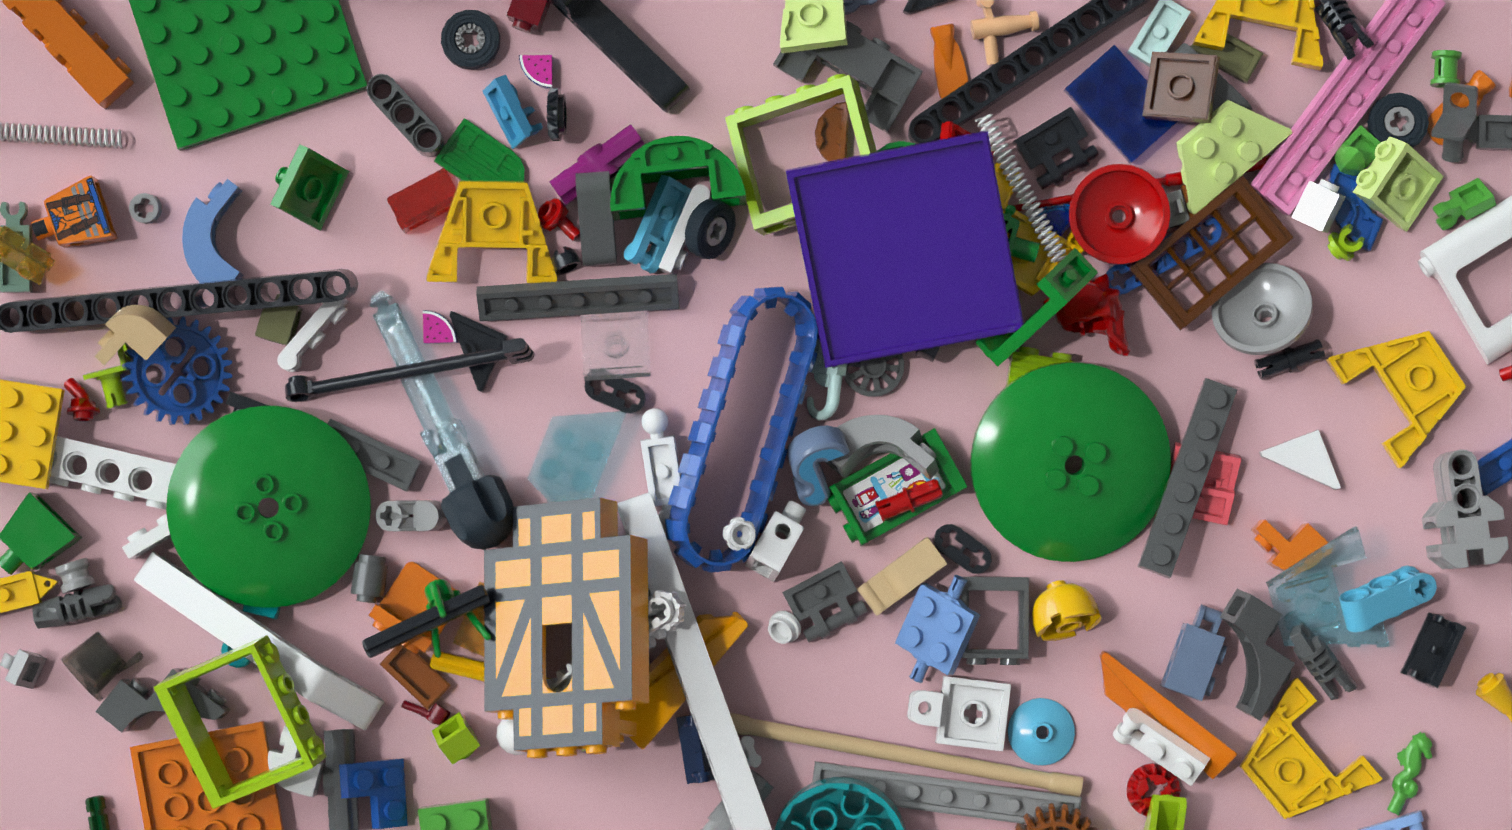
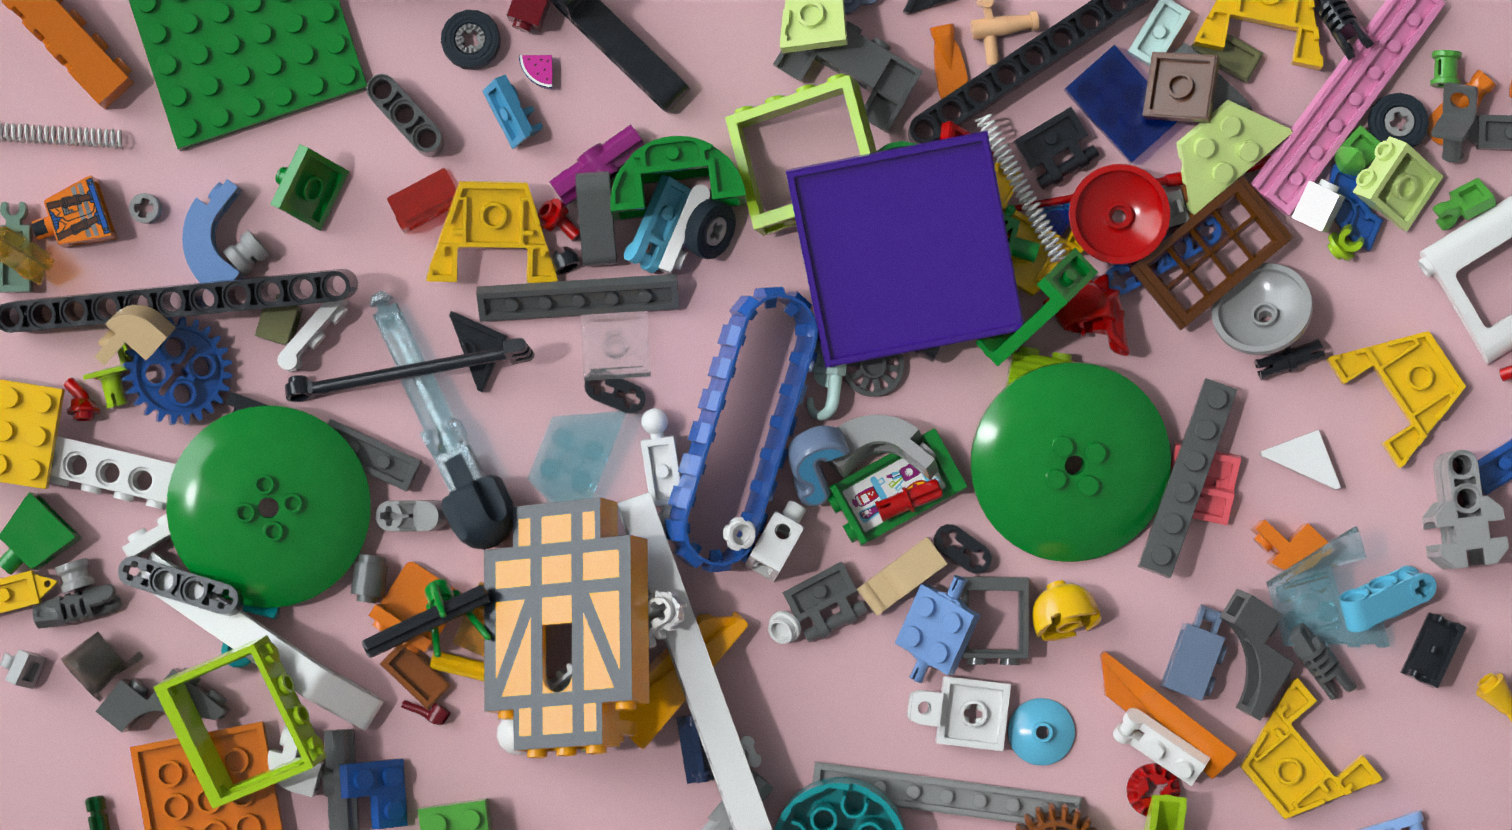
(180, 586): none -> beam
(246, 253): none -> light grey wheel
(437, 329): dark pink tile -> none
(456, 738): lime plate -> none
(479, 157): green window -> none
(556, 114): black gear -> none
(832, 132): dark orange tile -> none
(1053, 781): tan piece -> none
(1403, 783): bright green animal -> none

